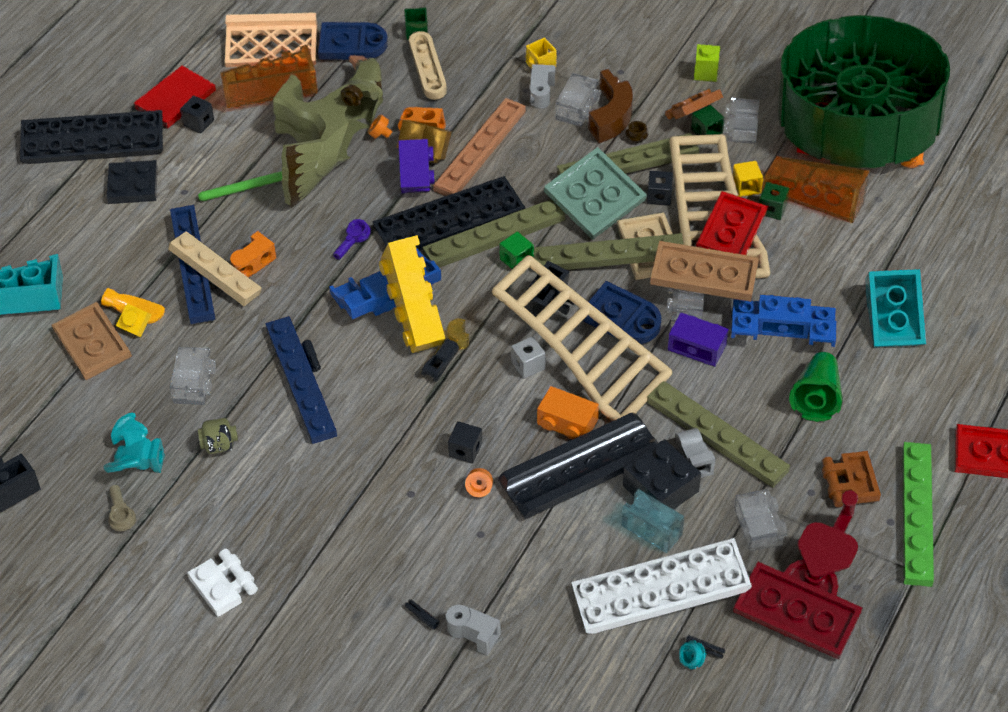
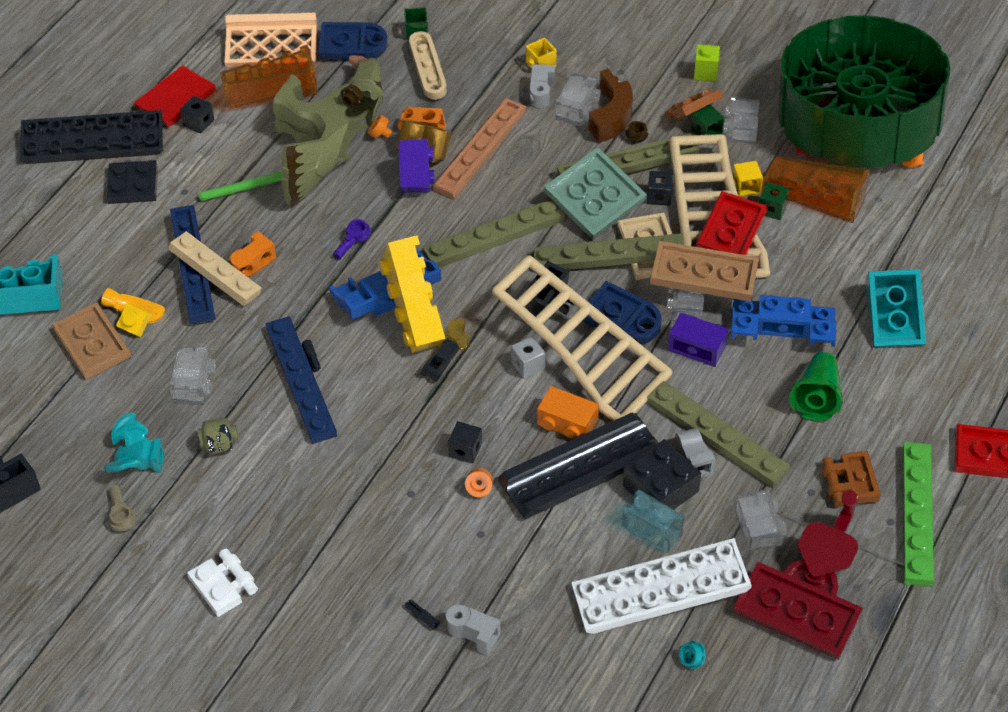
(451, 213): black plate -> none
(515, 249): green piece -> none
(705, 644): black pin -> none

